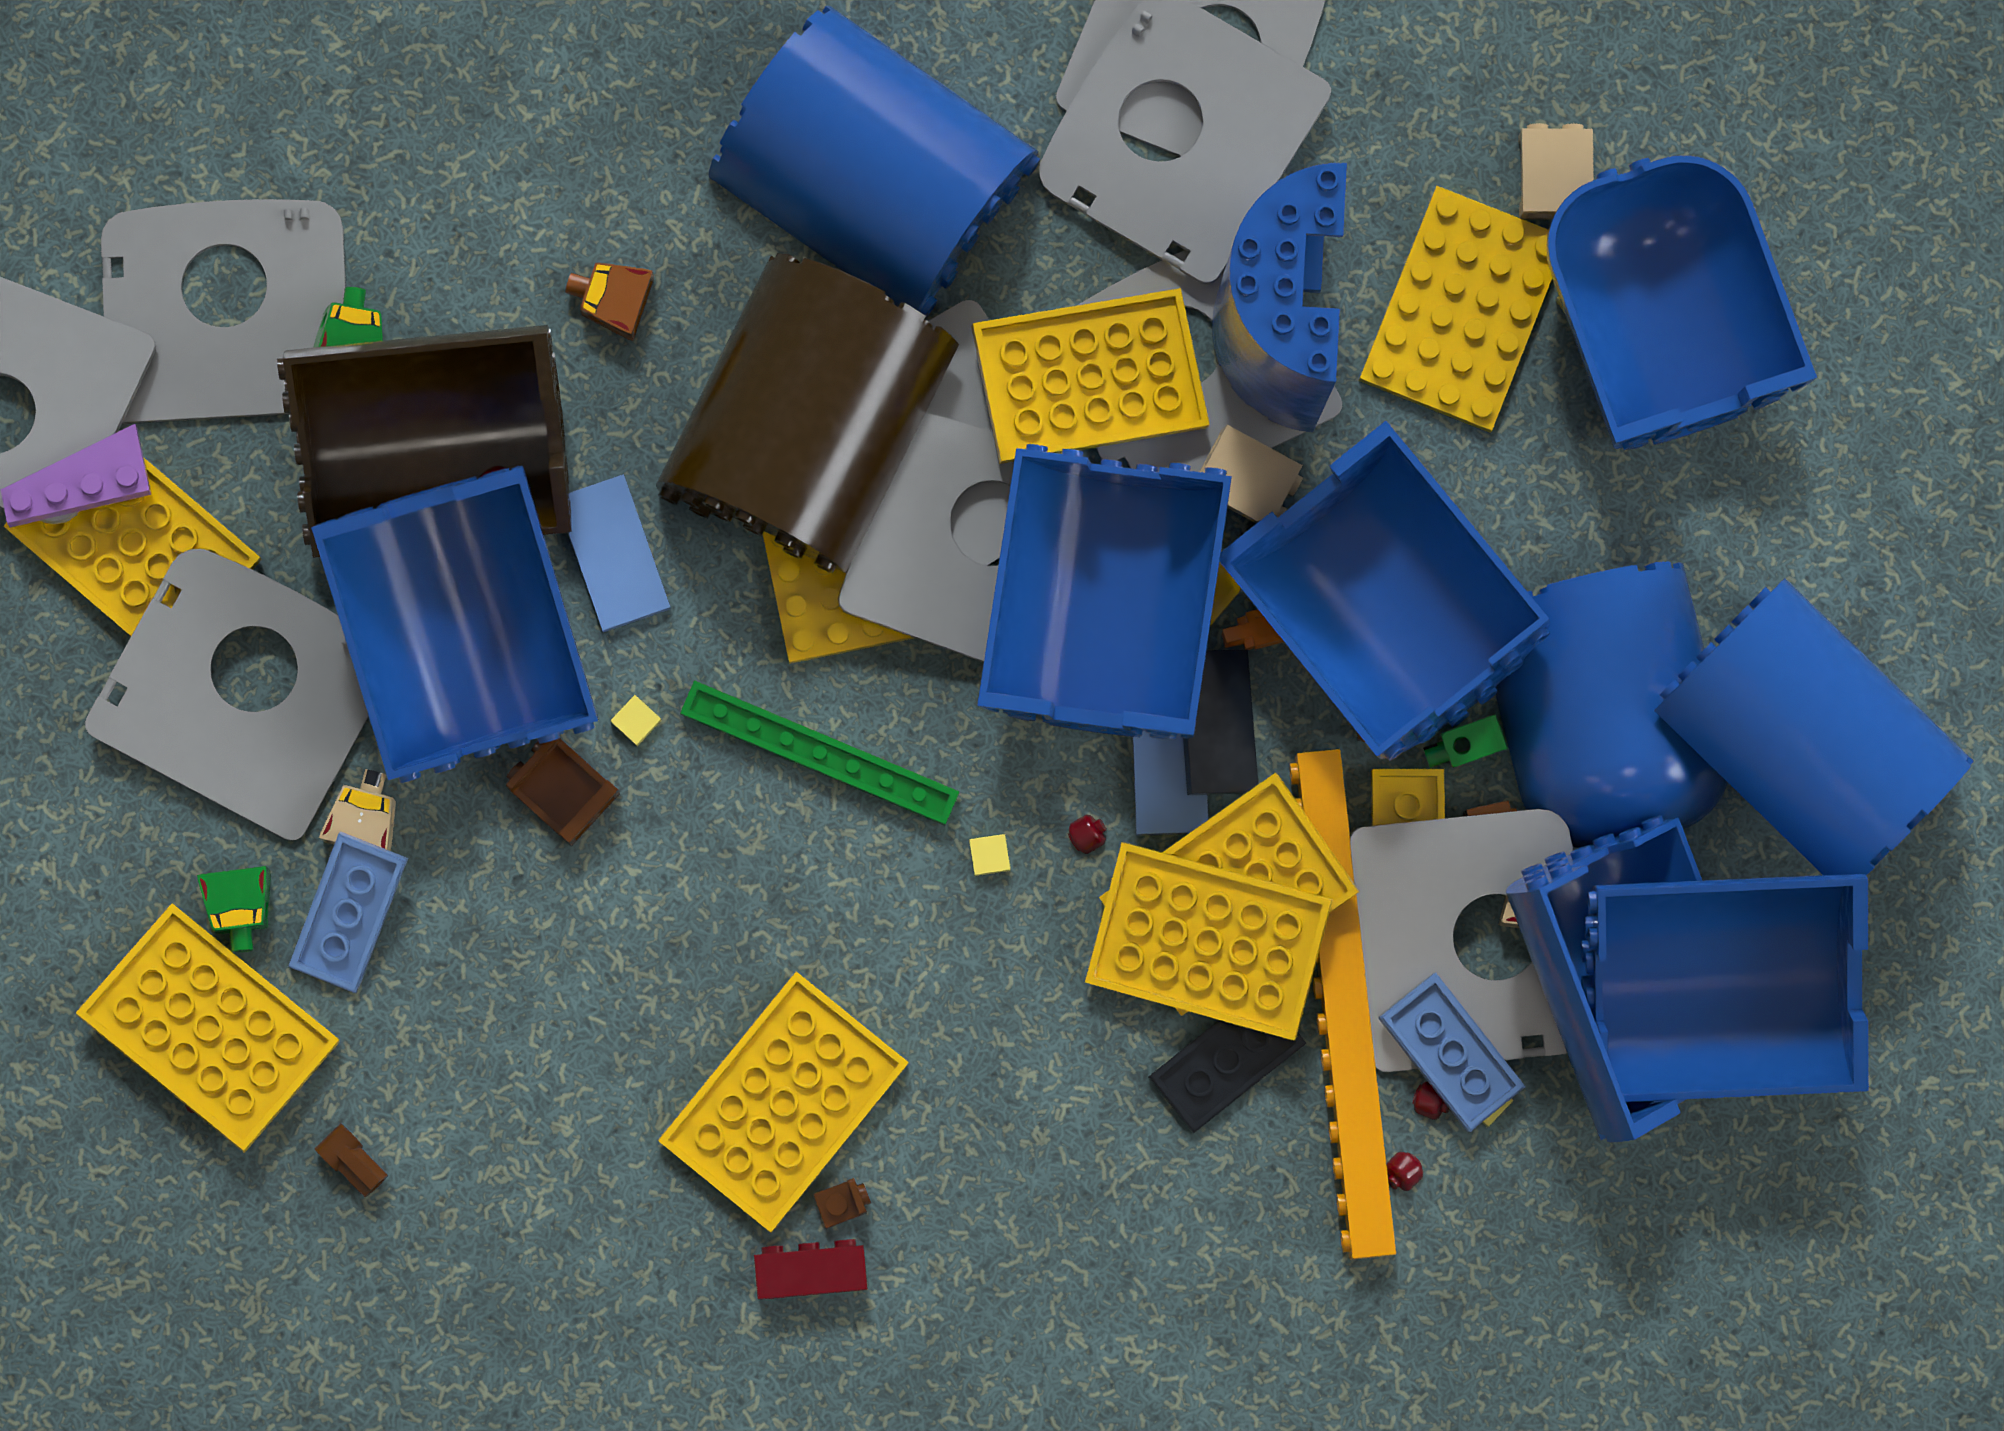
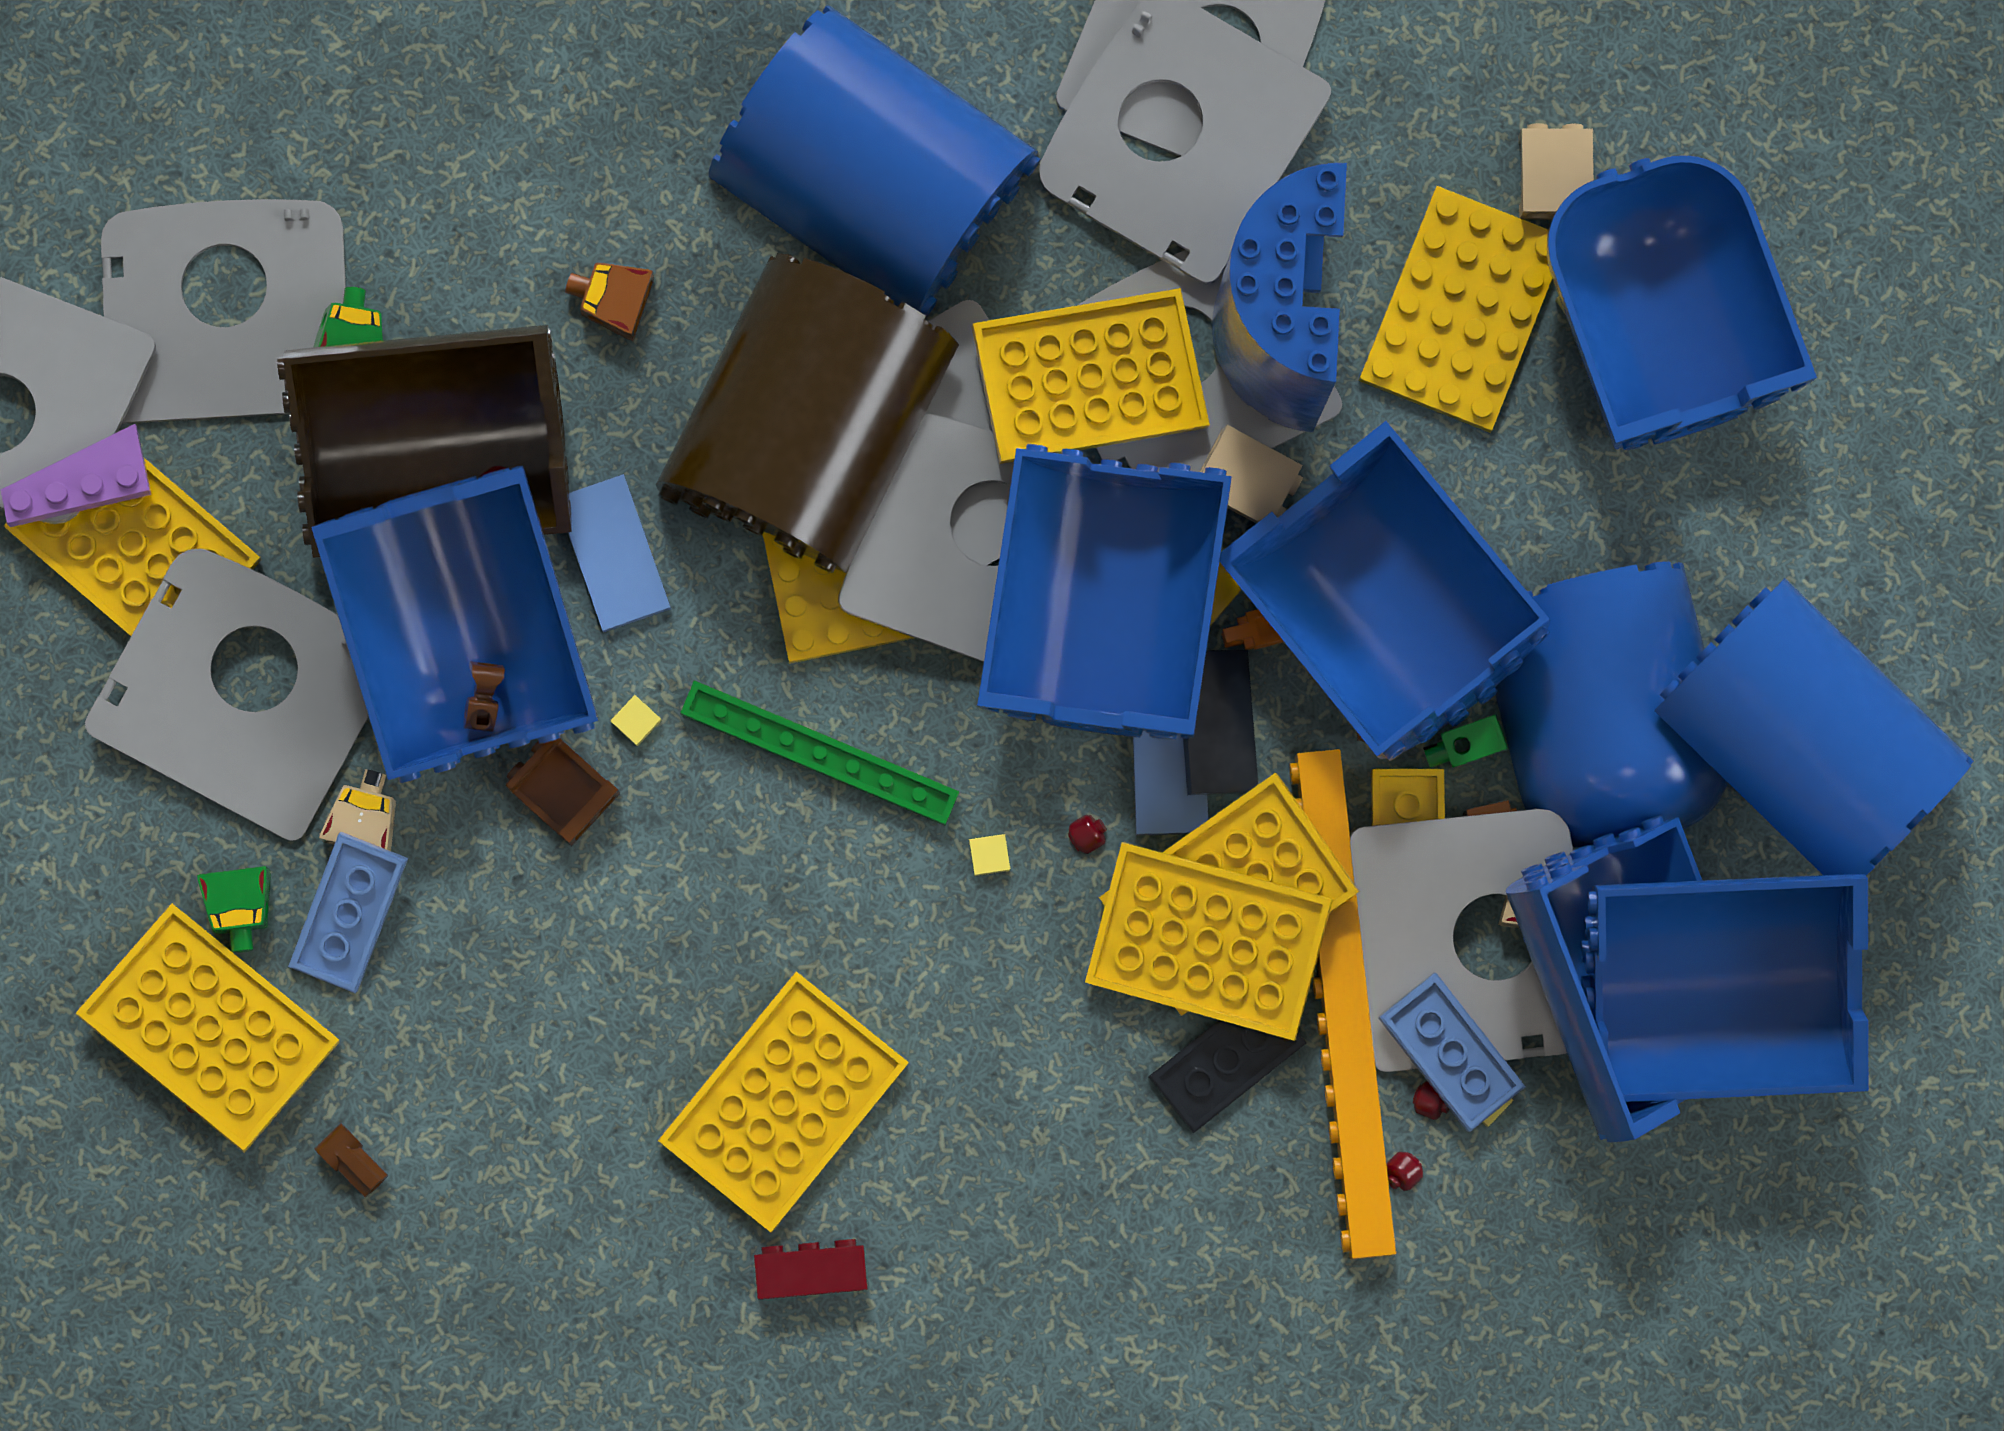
(481, 708): none -> reddish brown leg
(842, 1202): reddish brown bracket -> none

